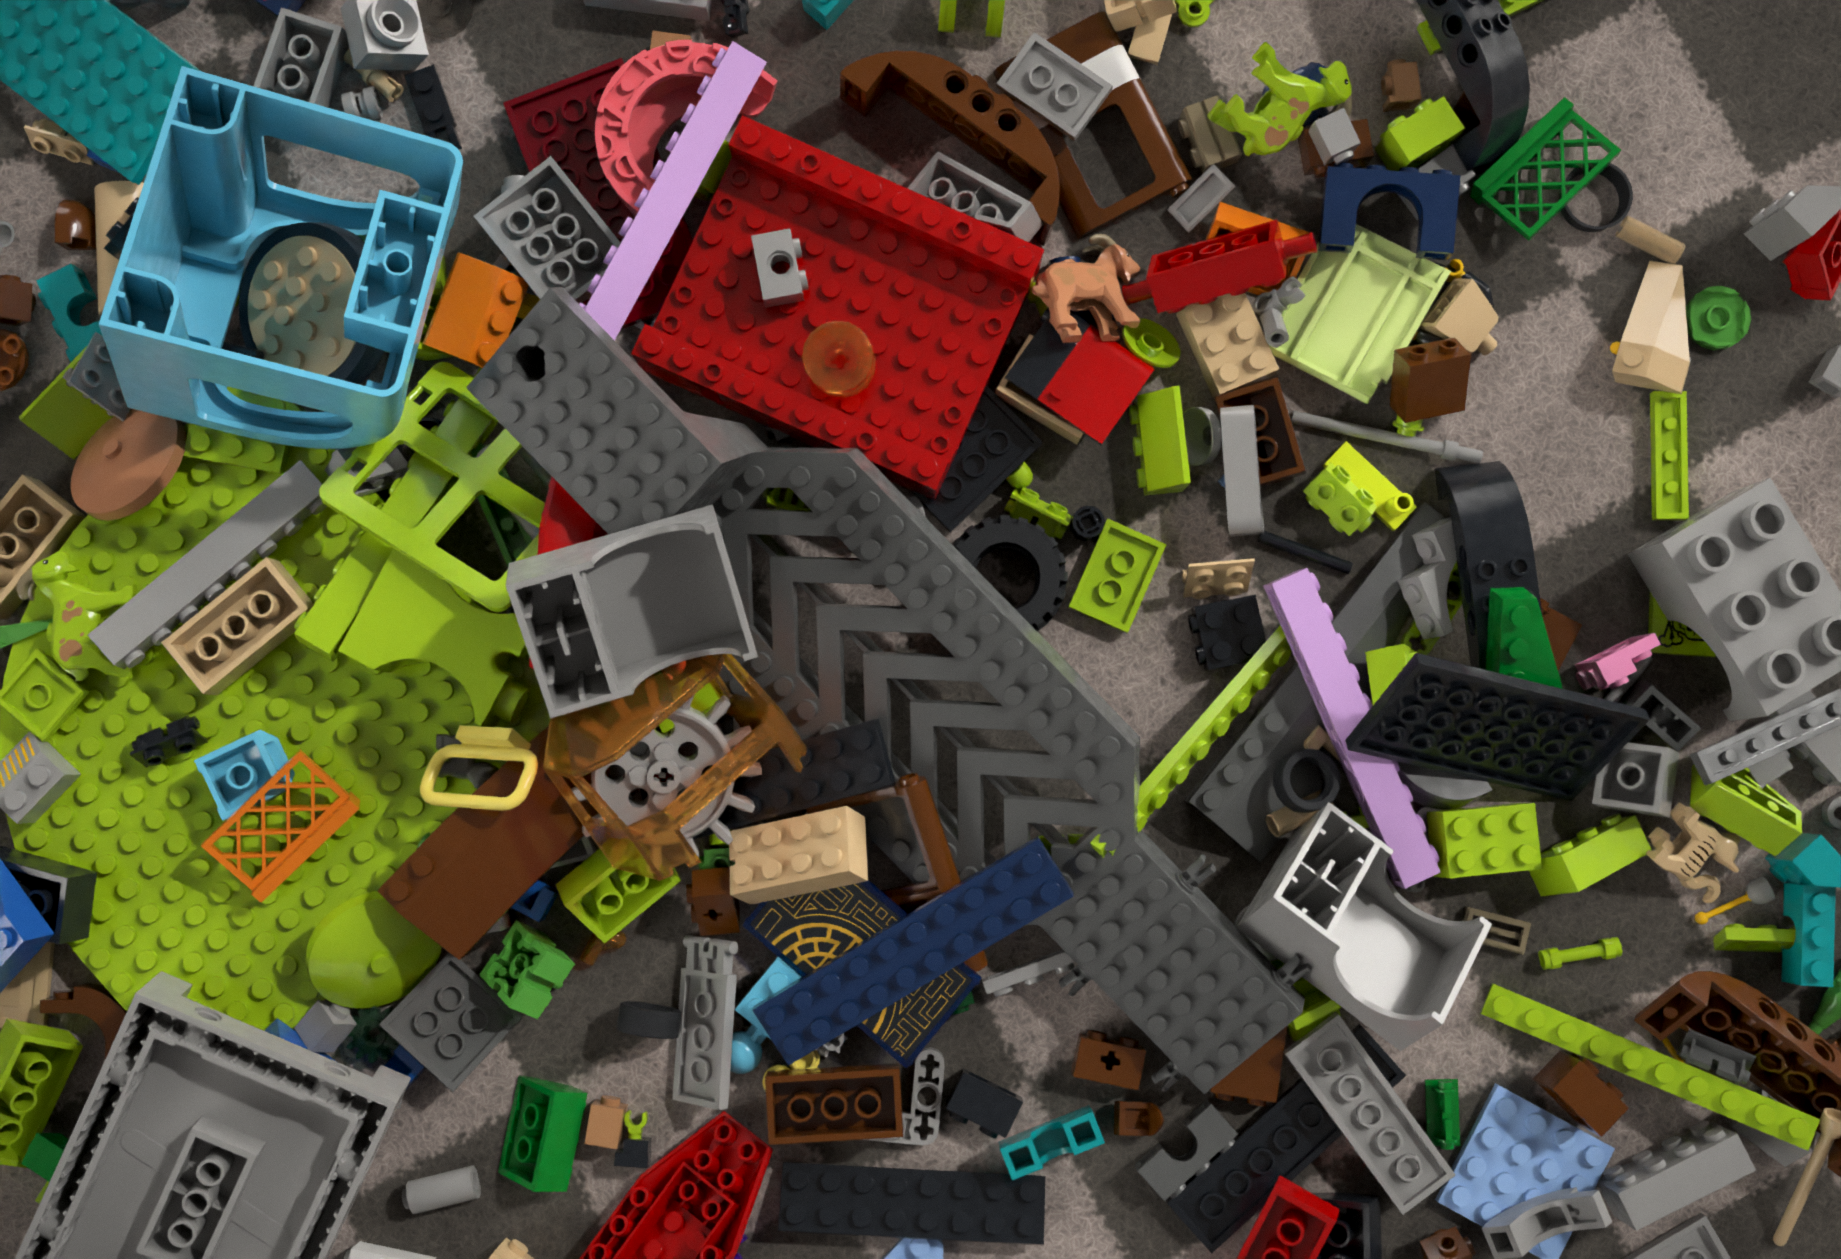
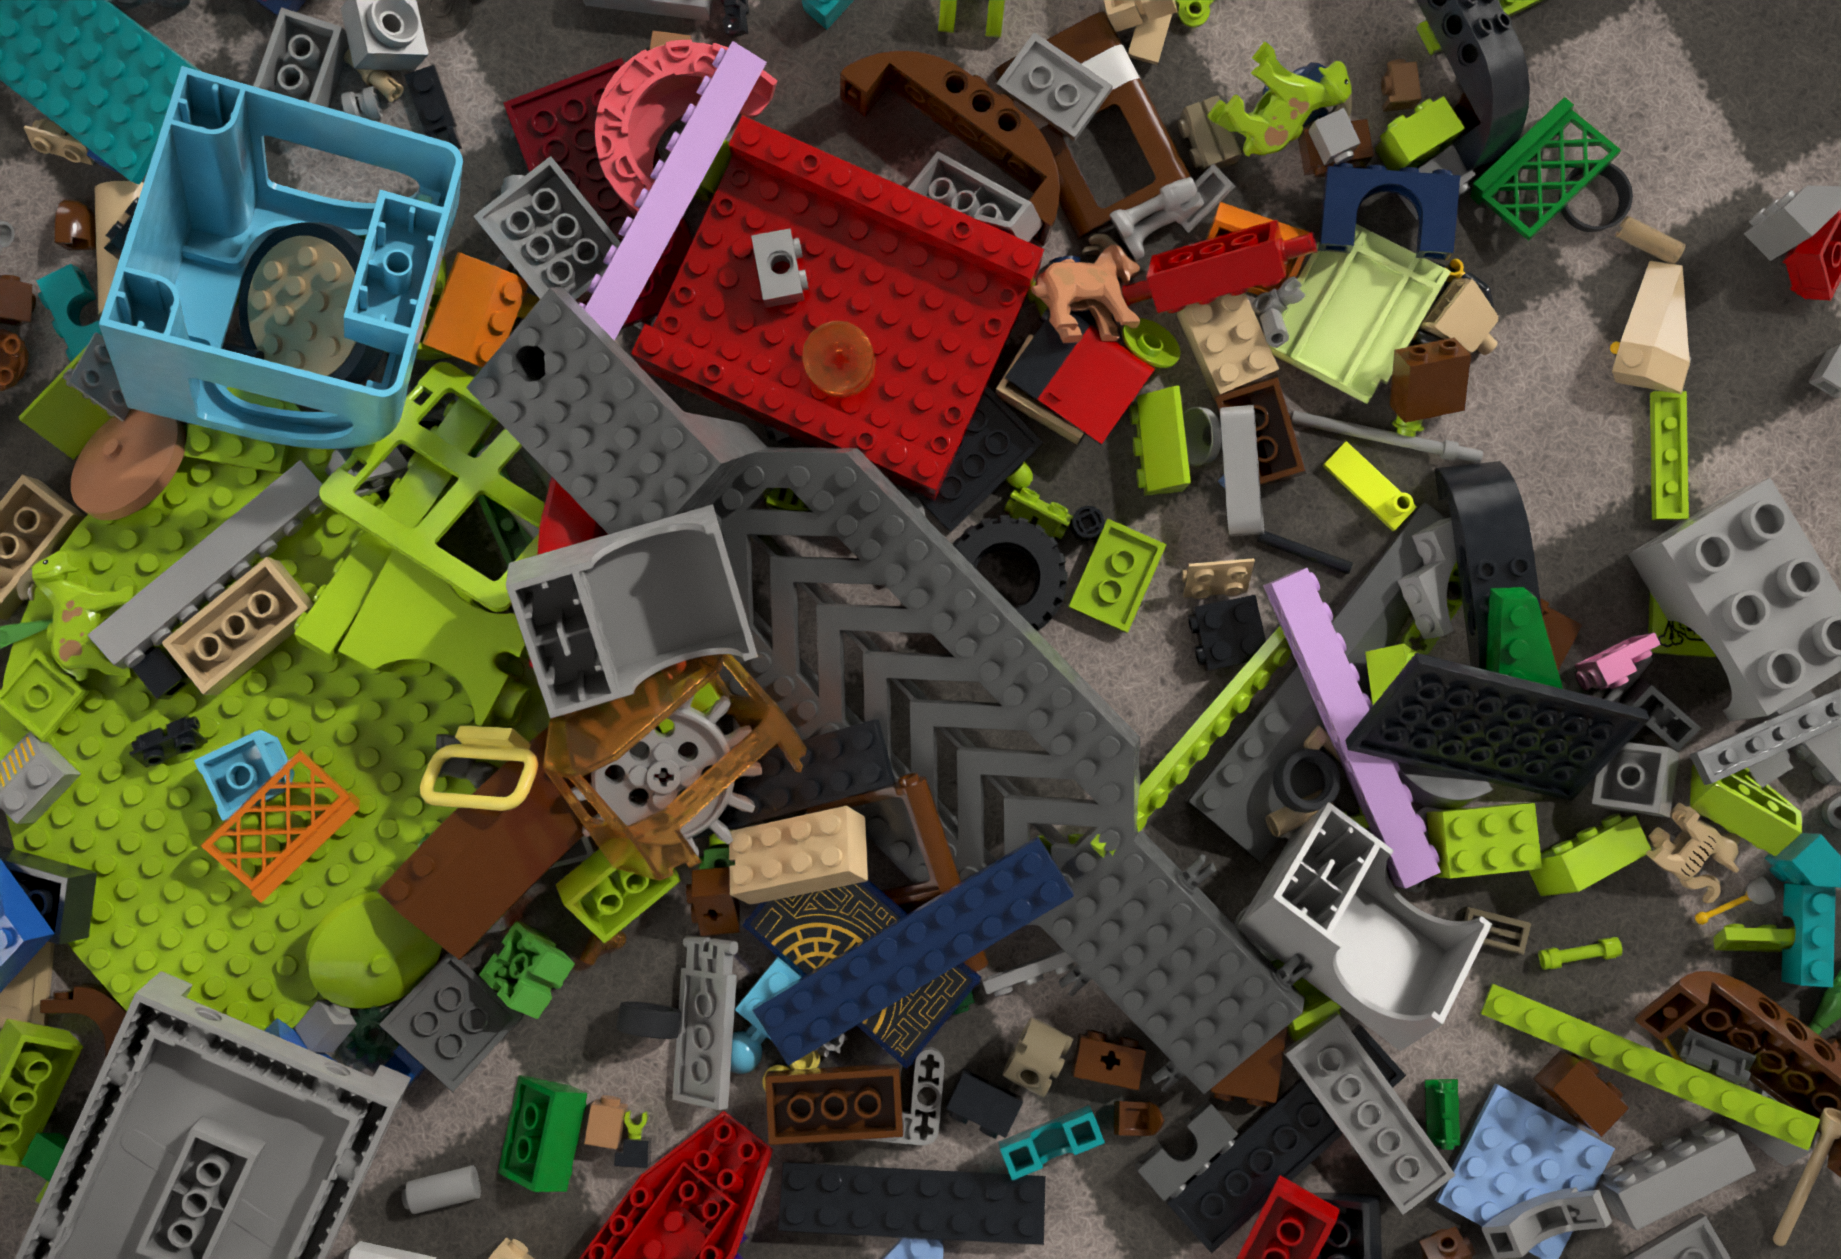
(161, 673): none -> black brick
(537, 901): blue panel -> none
(1037, 1057): none -> dark tan brick
(1174, 204): none -> light grey piece
(1341, 500): lime brick -> none
(1707, 318): bright green tile -> none

